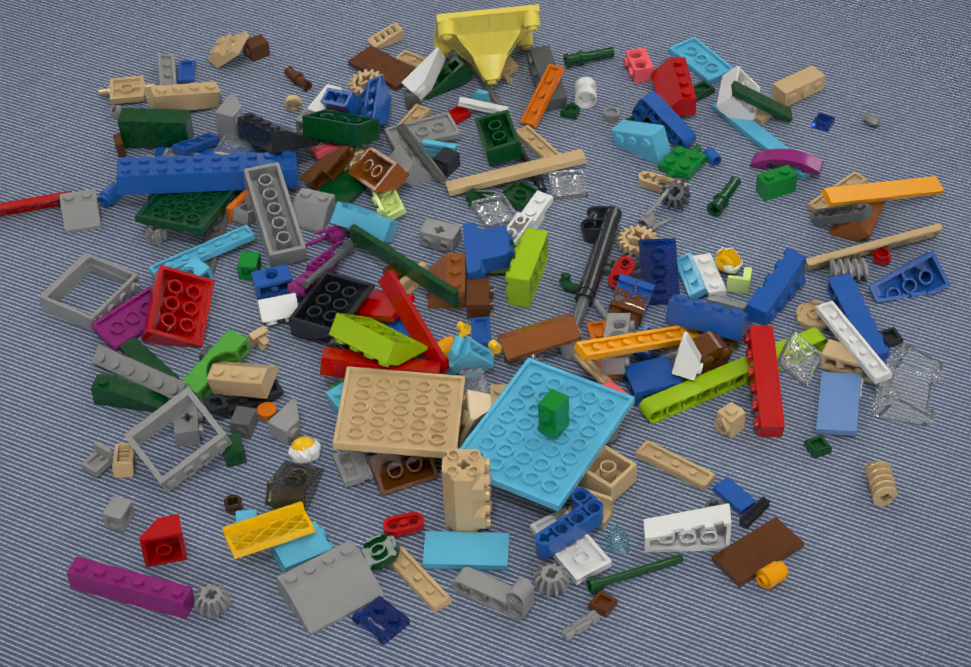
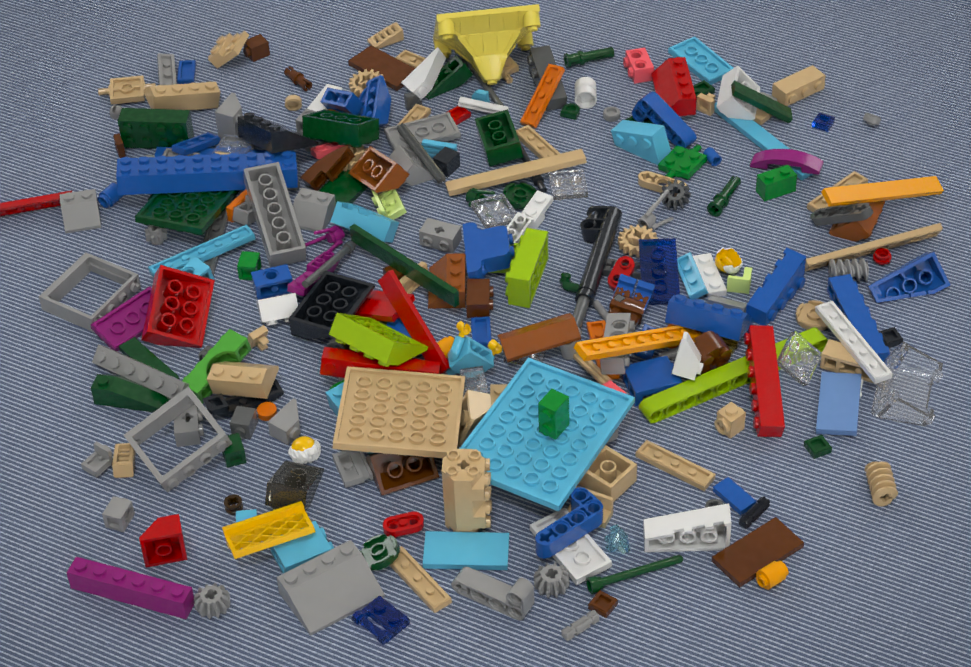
(706, 103): none -> tan tile

